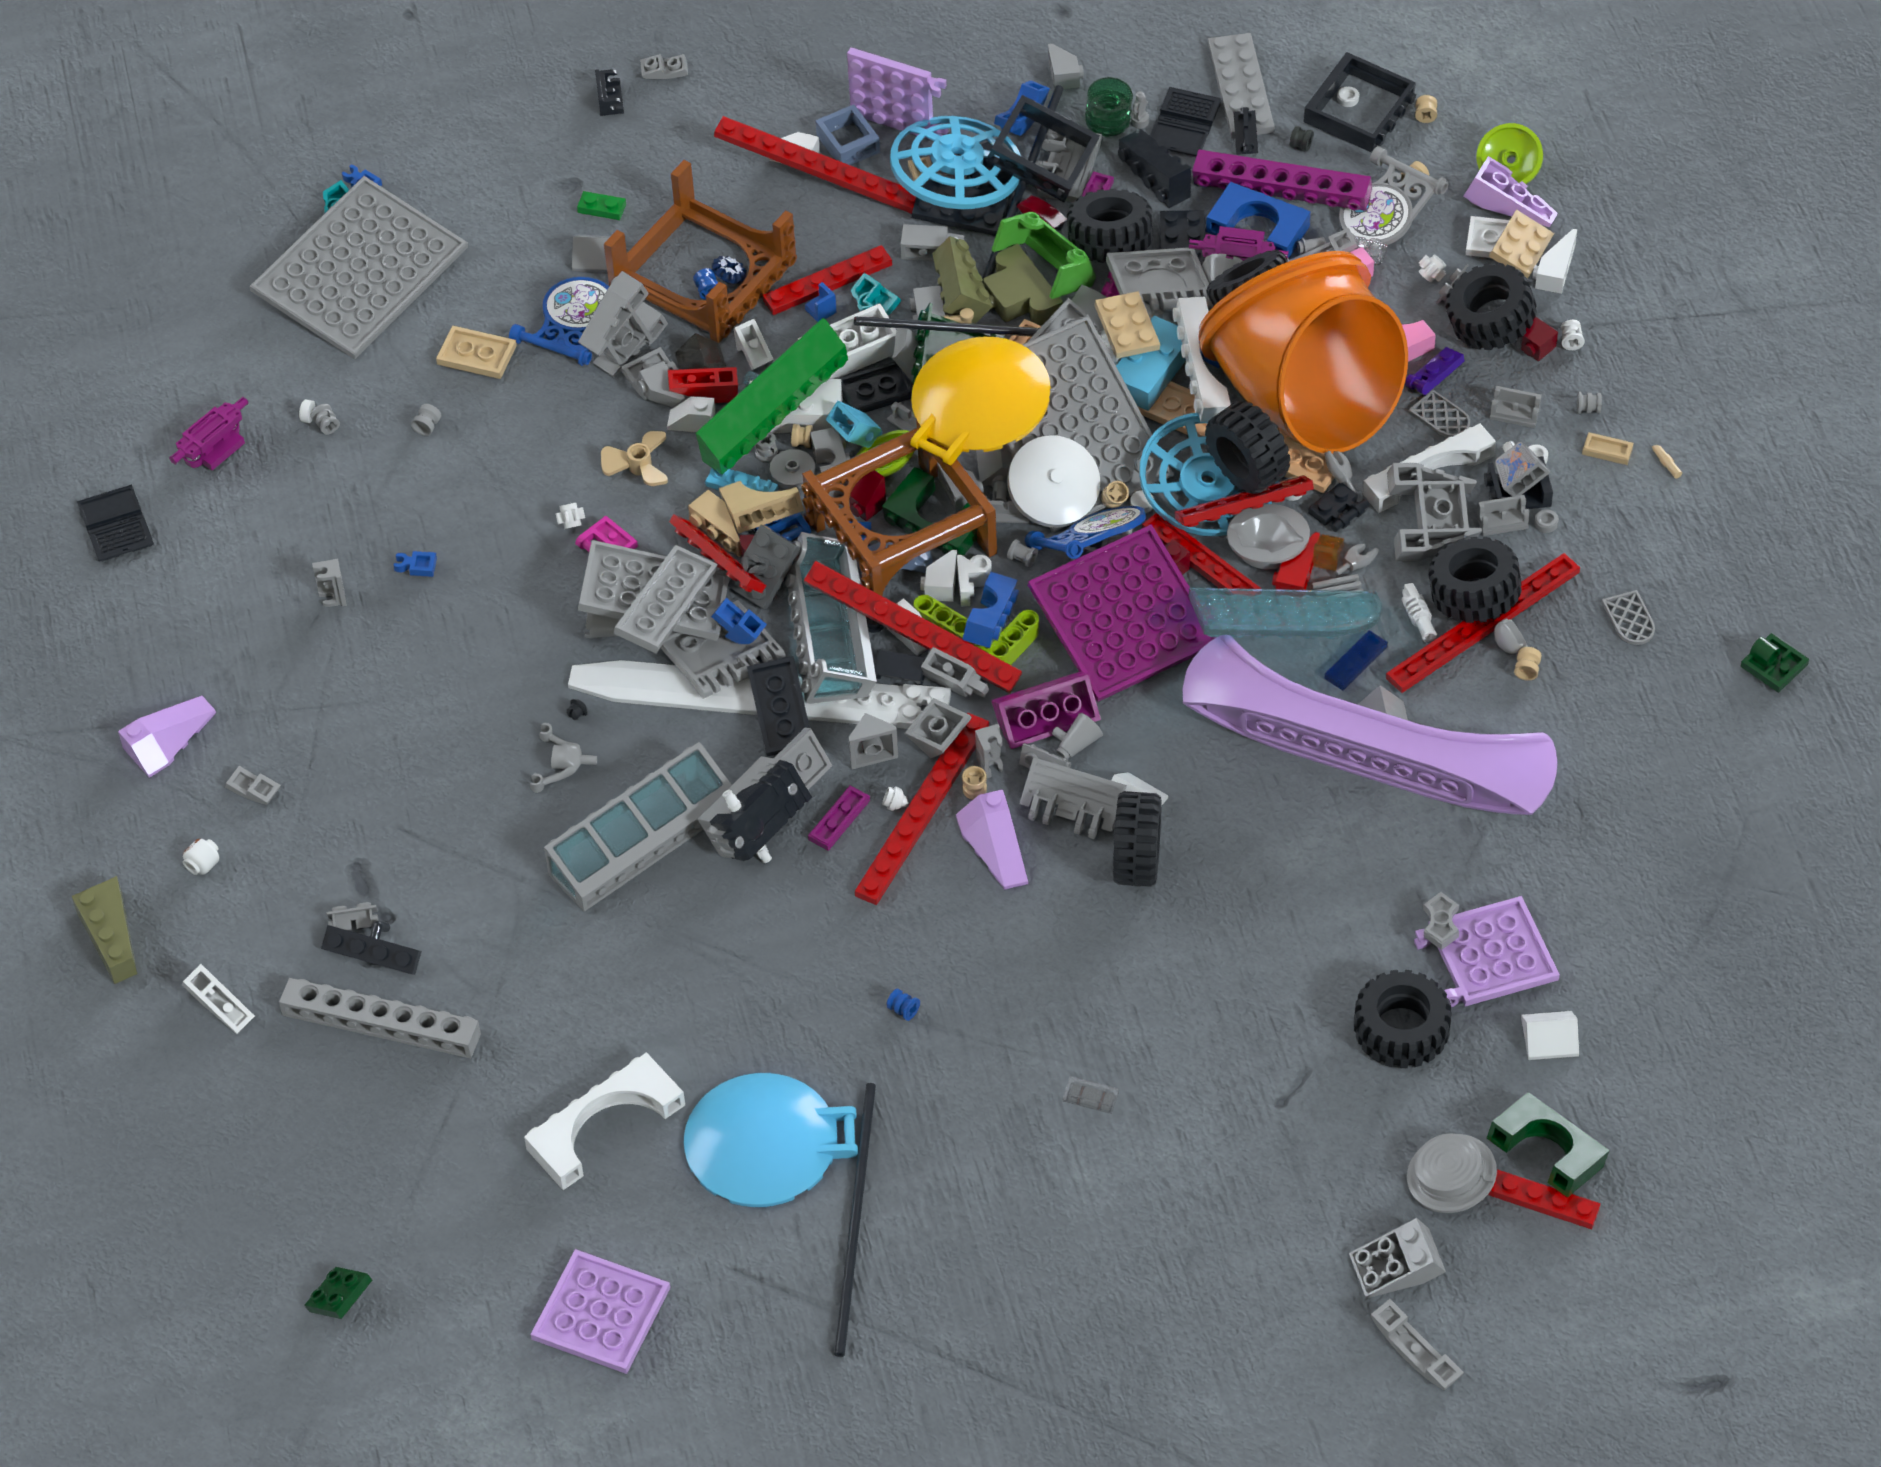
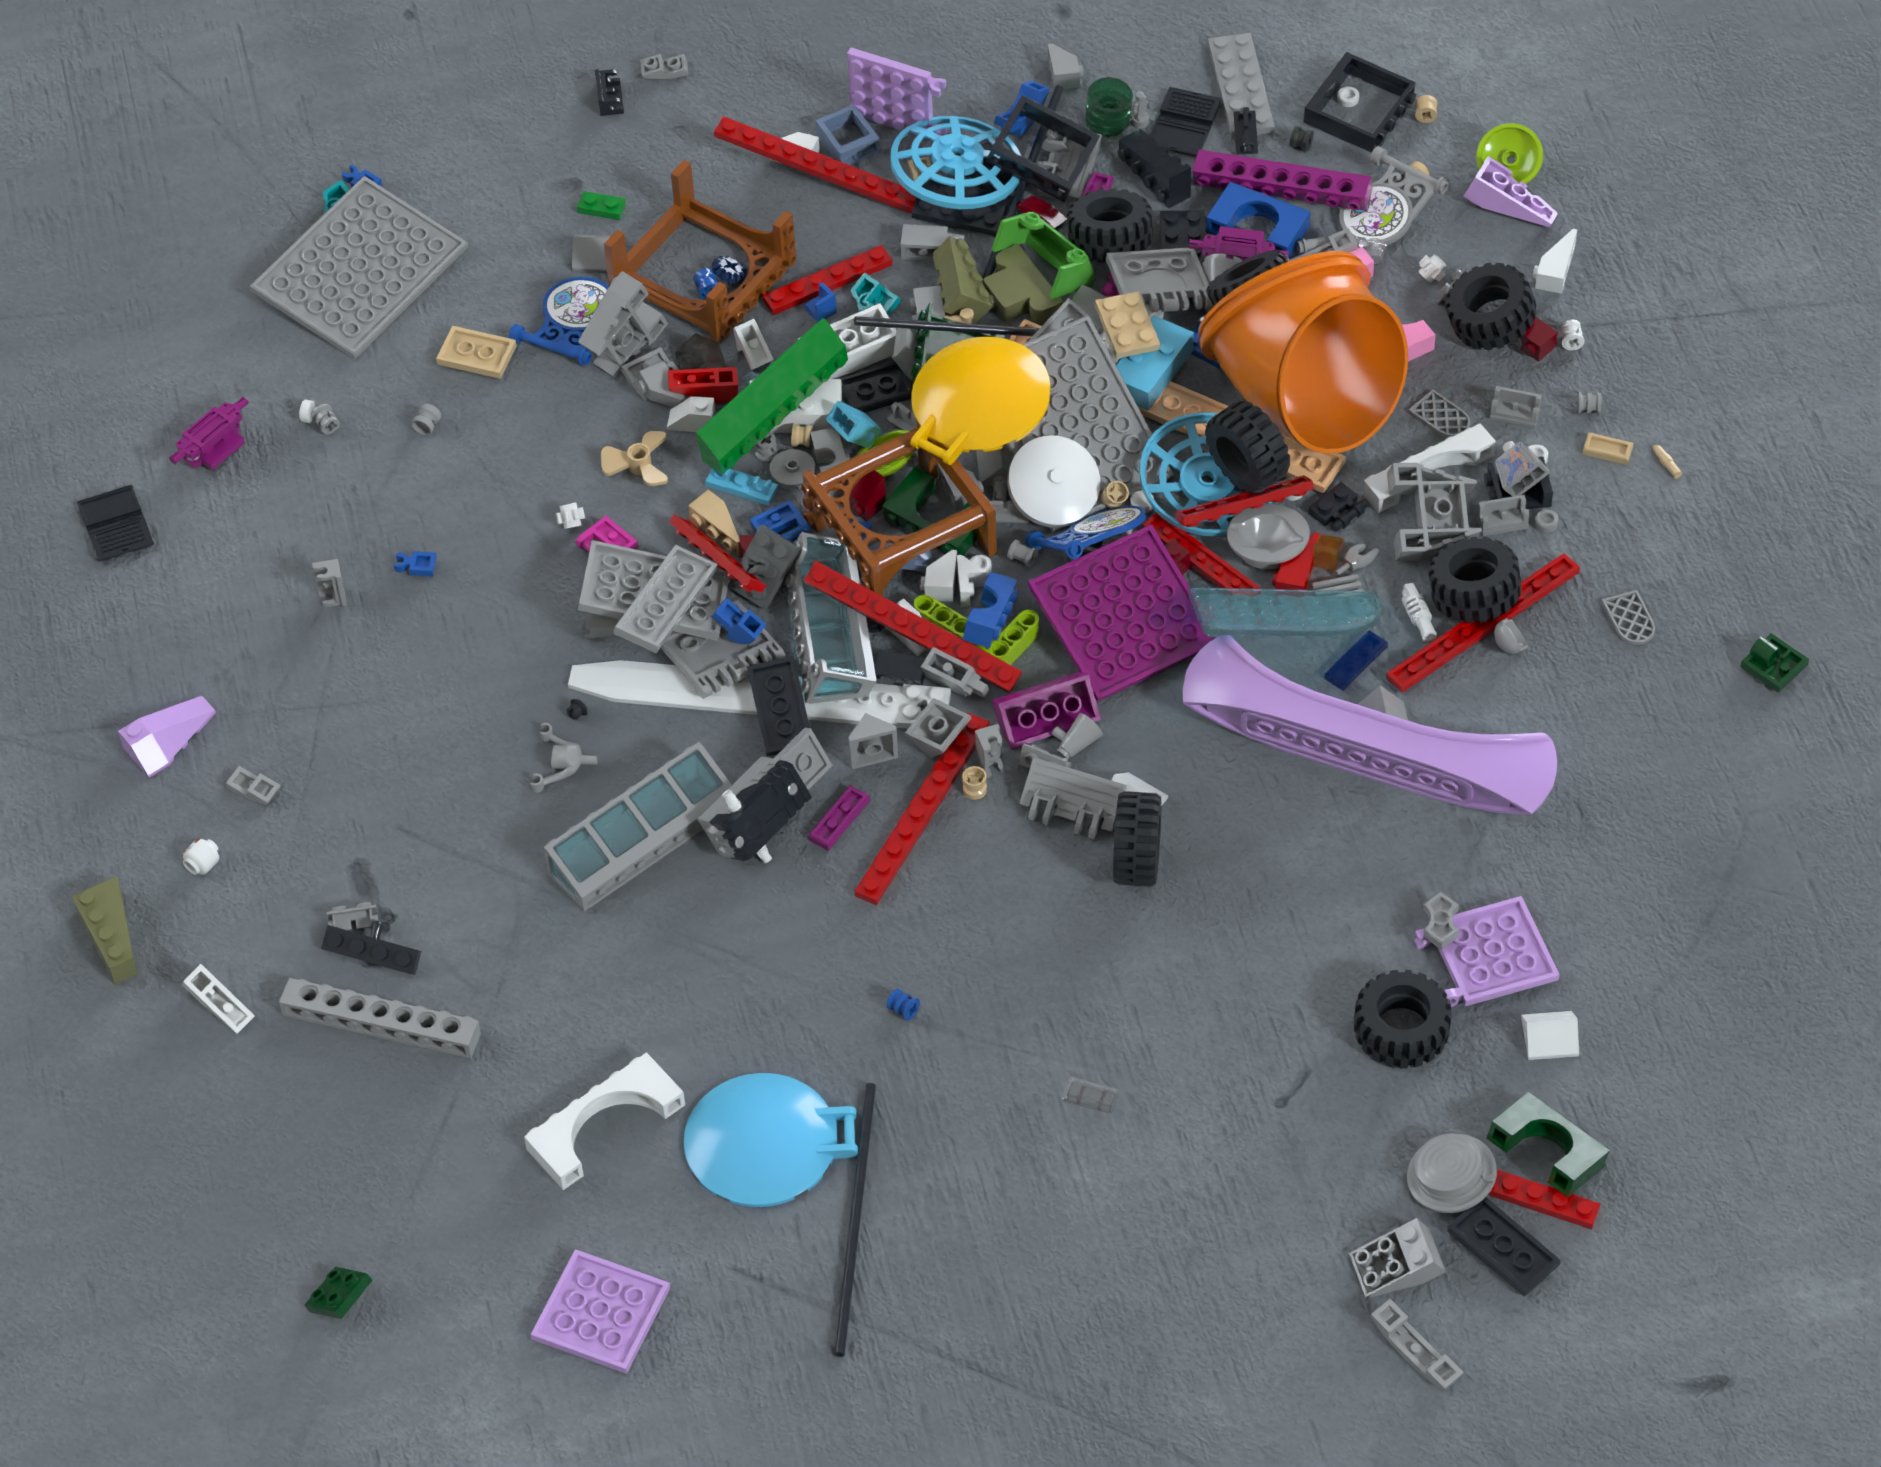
(752, 507): tan arch -> none
(894, 799): white plate -> none
(991, 832): lavender wedge -> none
(1209, 394): white arch -> none
(1339, 467): light grey hand -> none
(1435, 371): dark purple plate -> none
(1483, 235): white plate -> none
(1504, 1246): none -> black plate
(1521, 243): tan plate -> none
(1527, 664): tan wheel -> none

